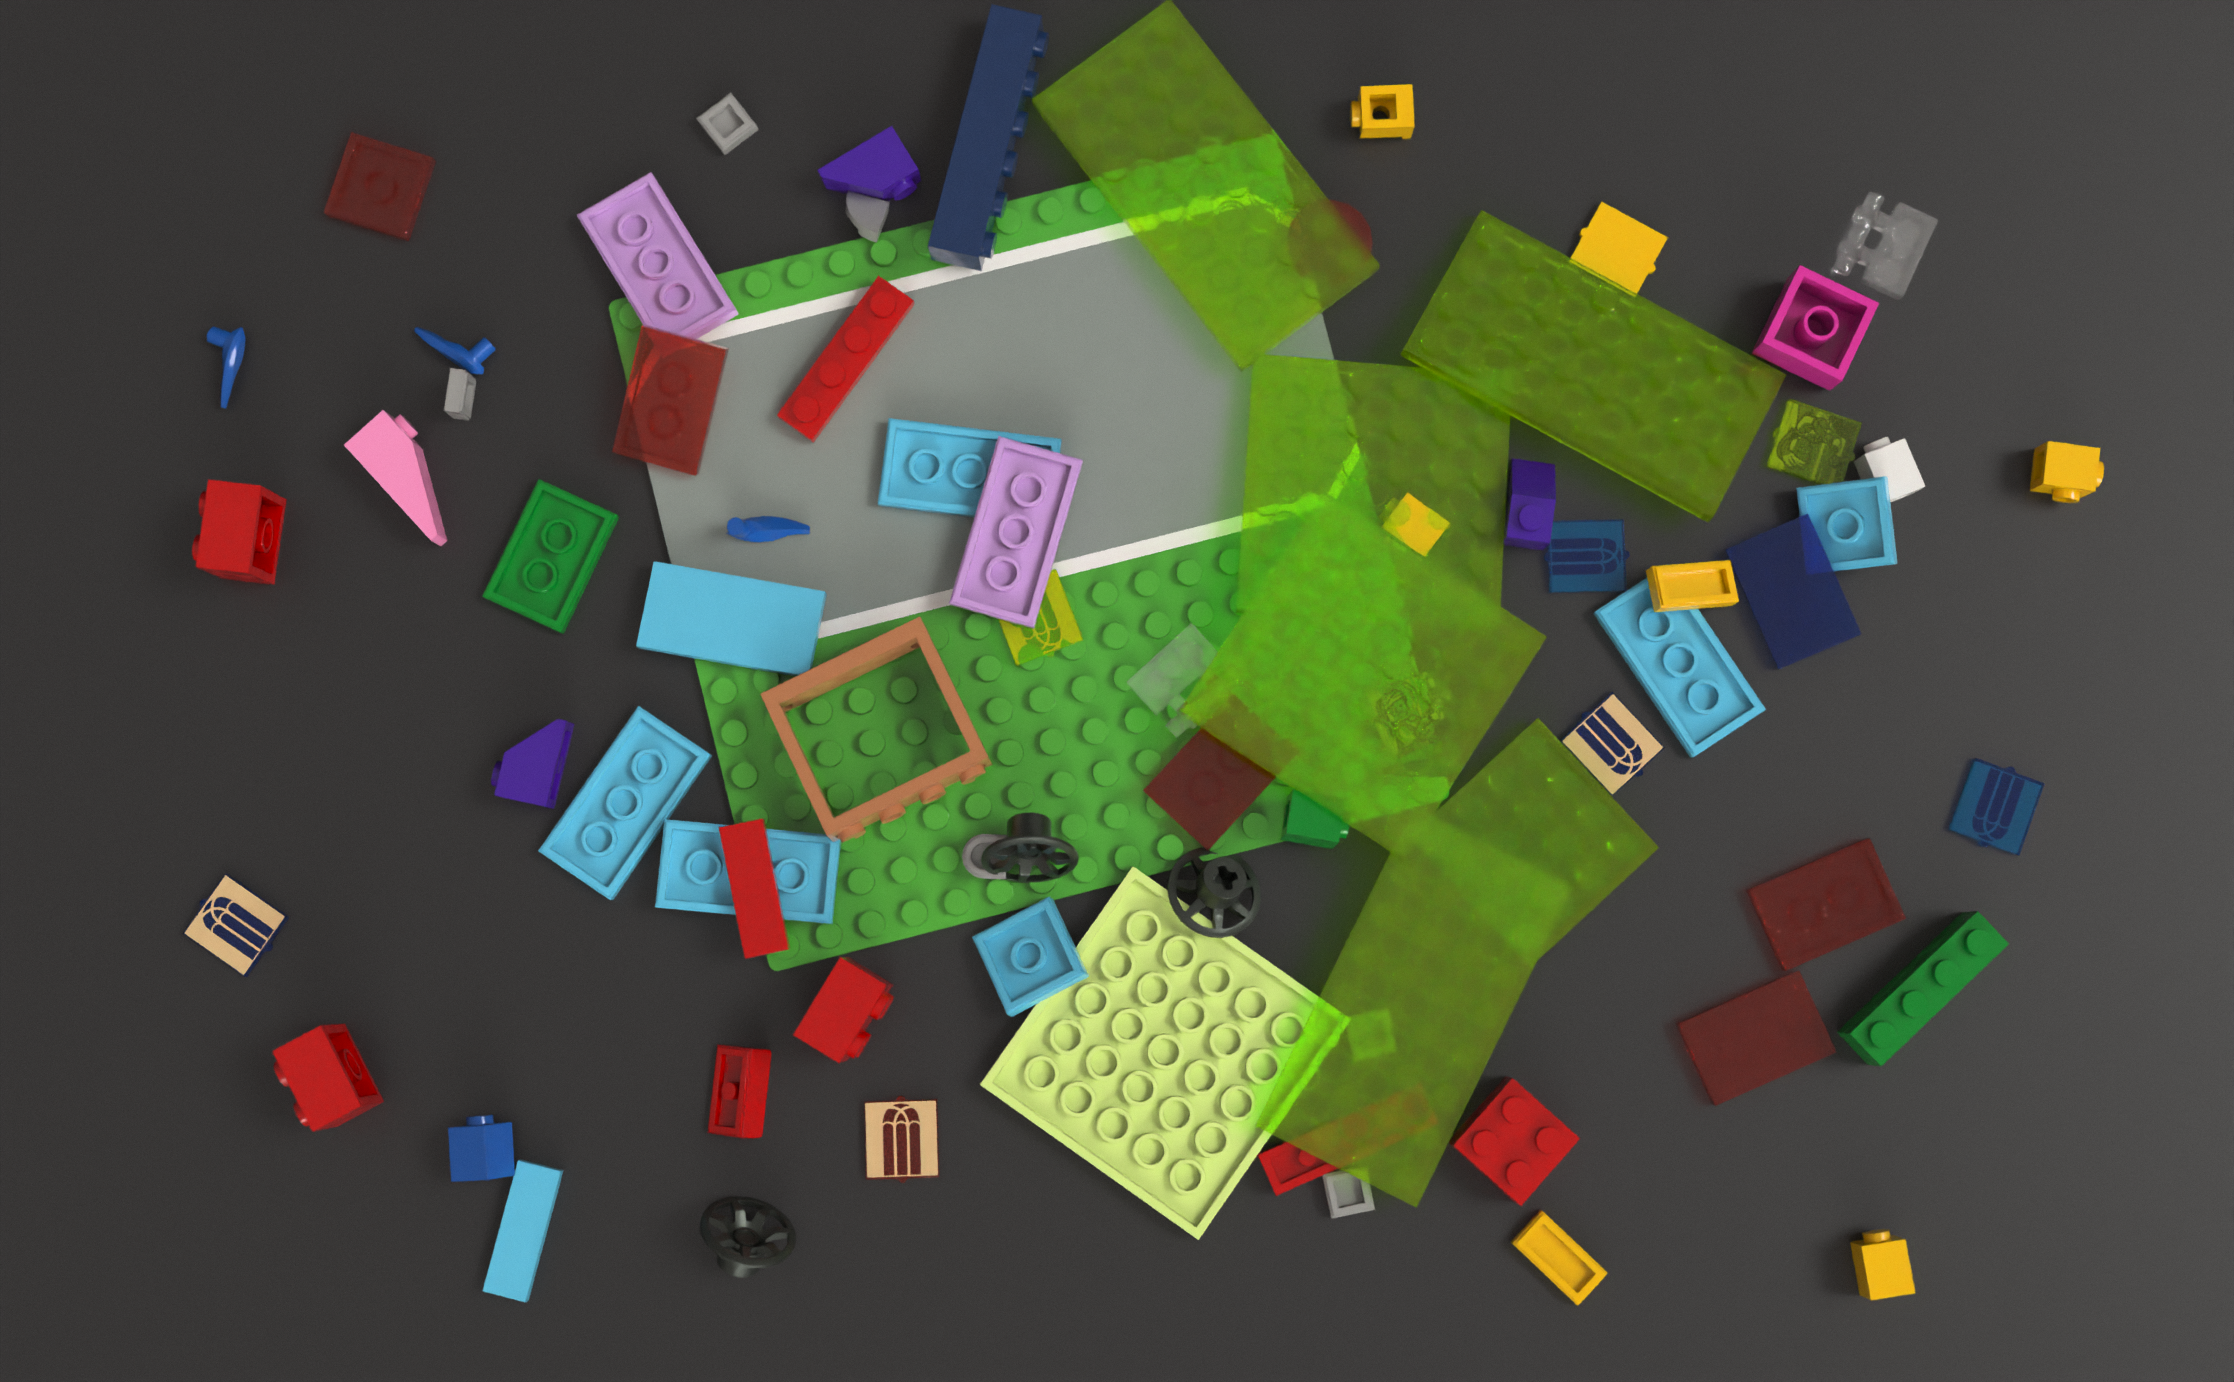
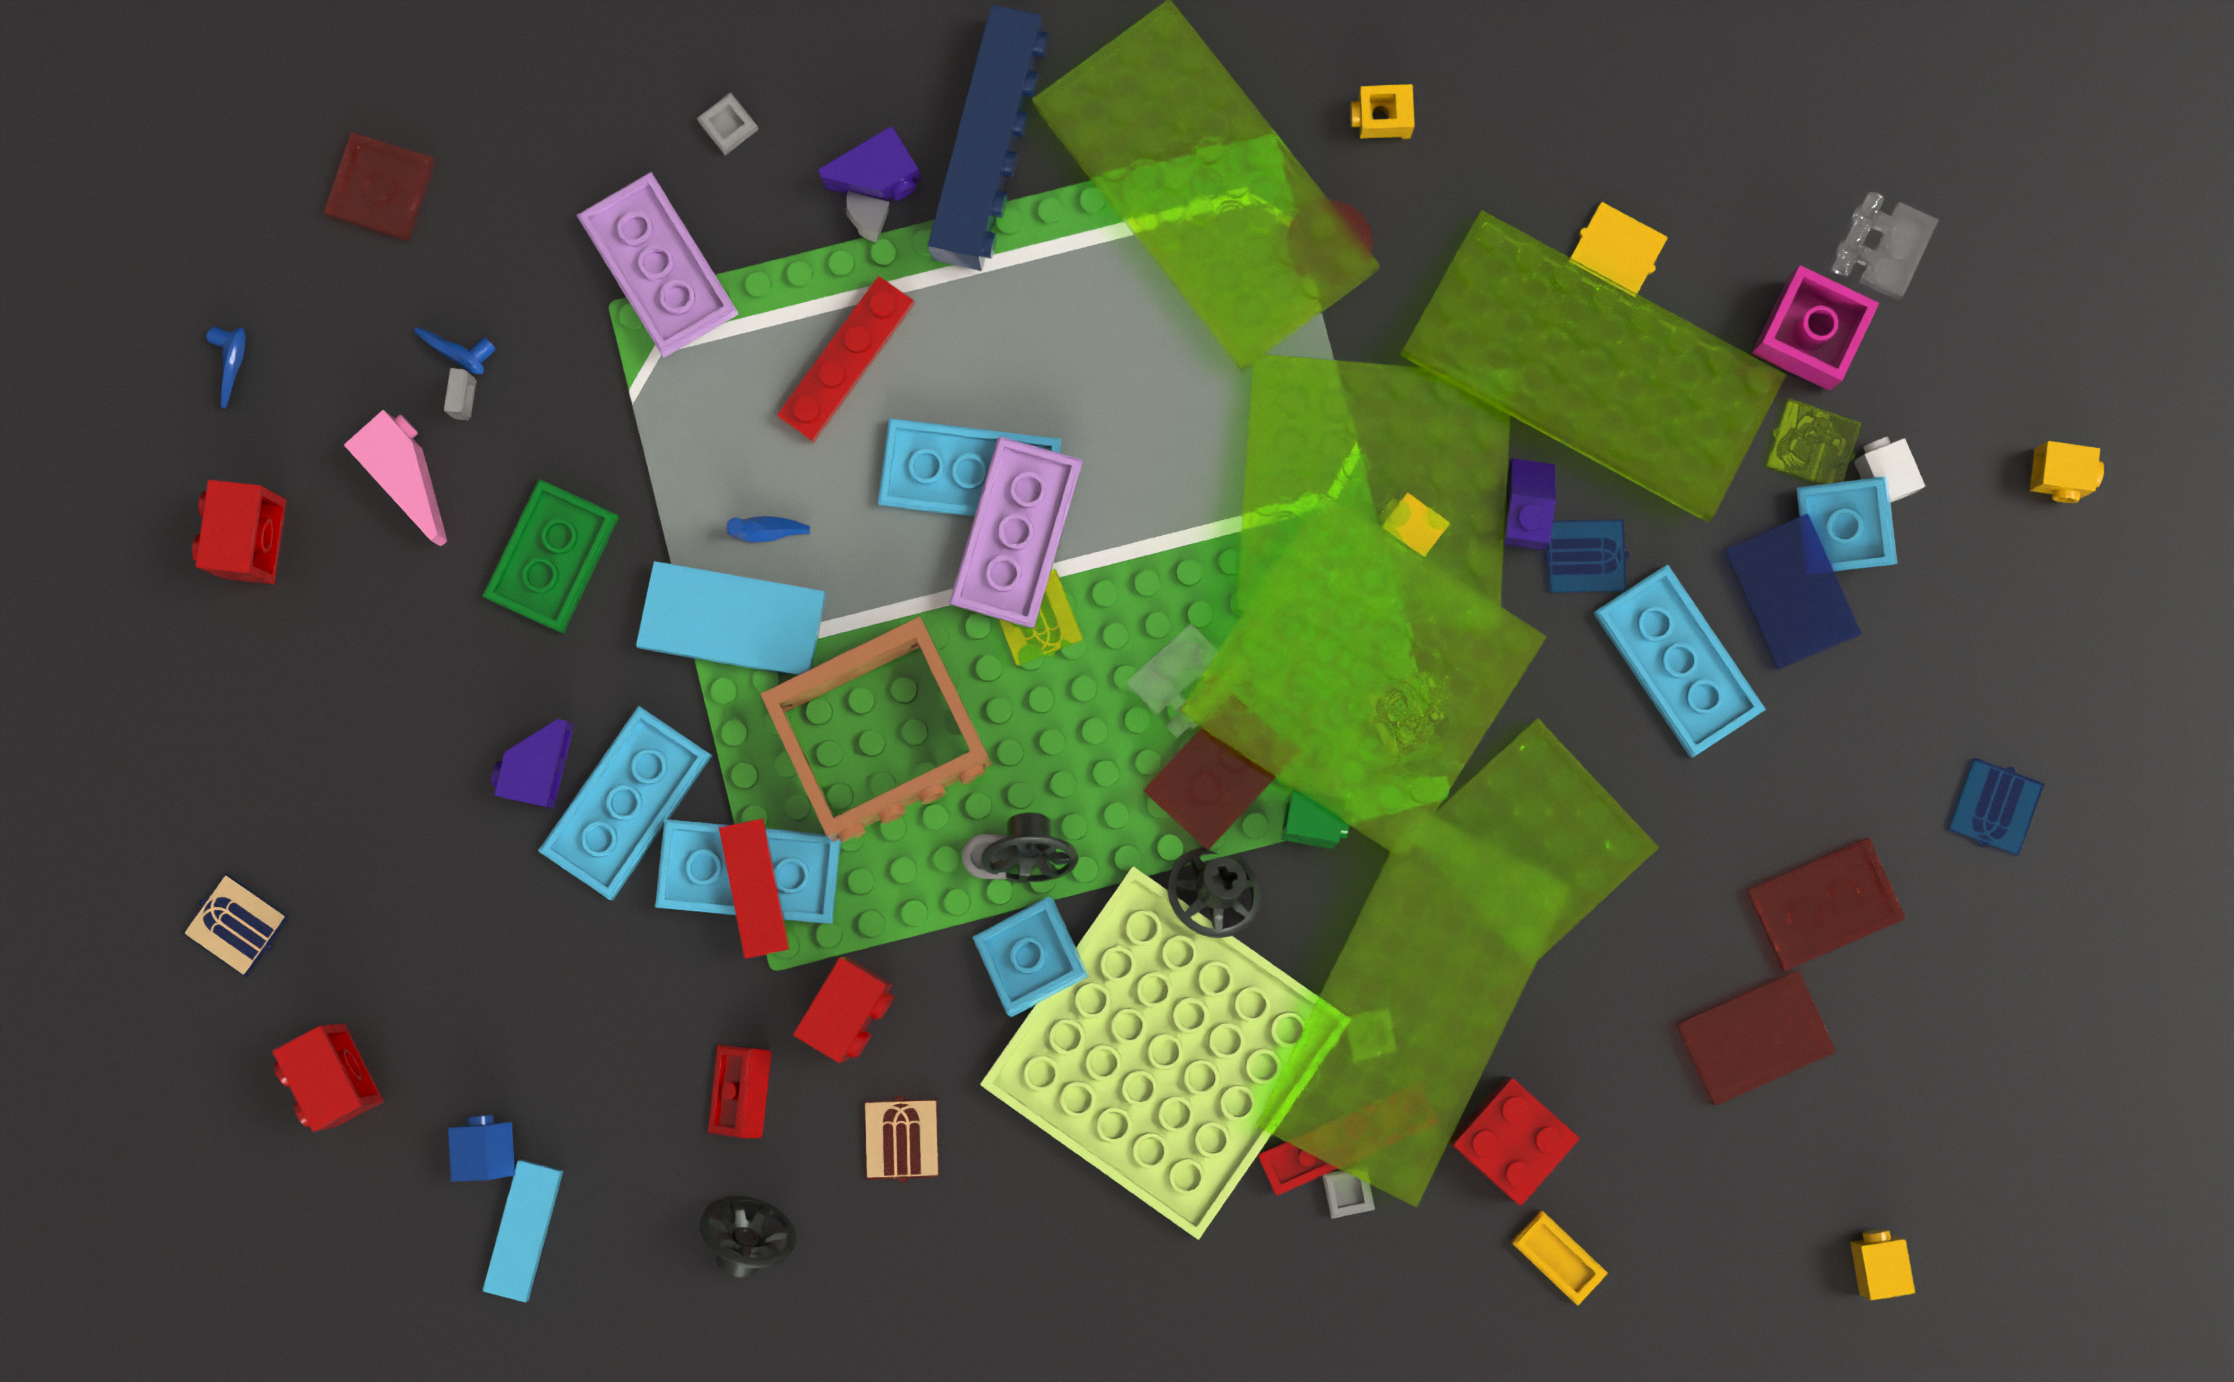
(670, 400): clear red tile -> none
(1612, 744): piece -> none
(1692, 586): yellow tile -> none
(1922, 988): green brick -> none

